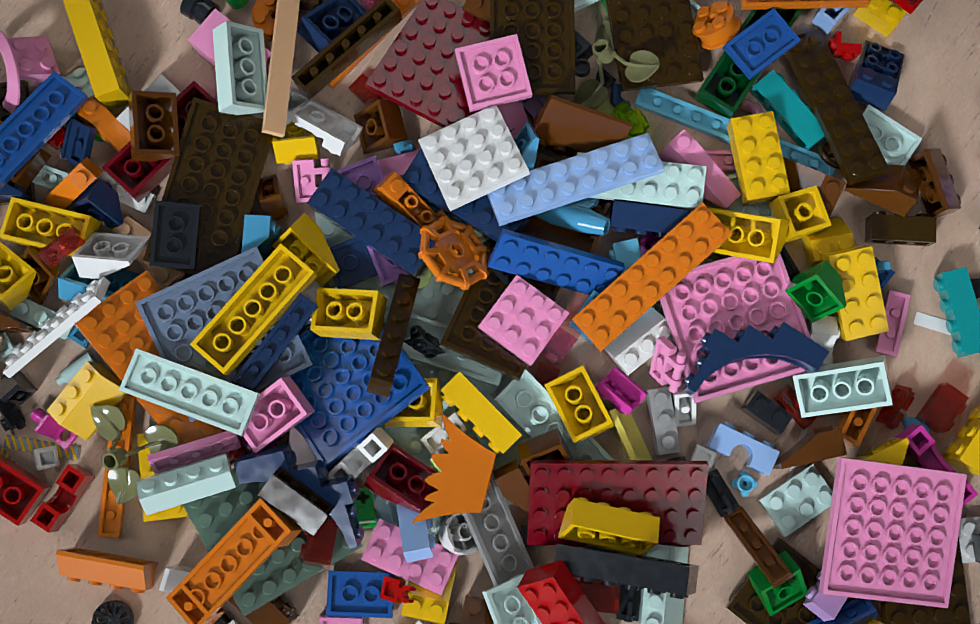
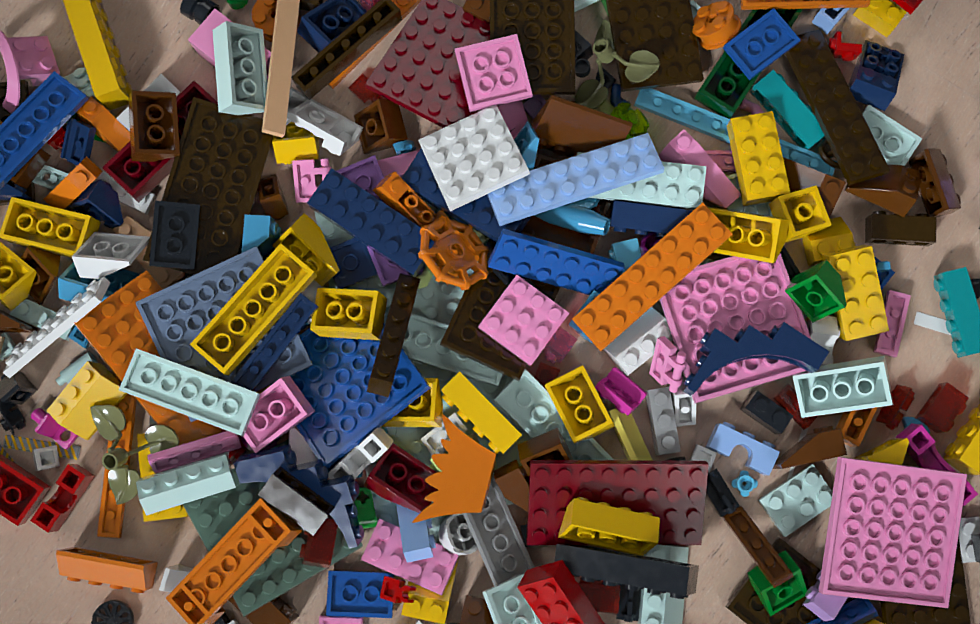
(61, 248): clear red hinge -> none
(424, 342): black hinge -> none

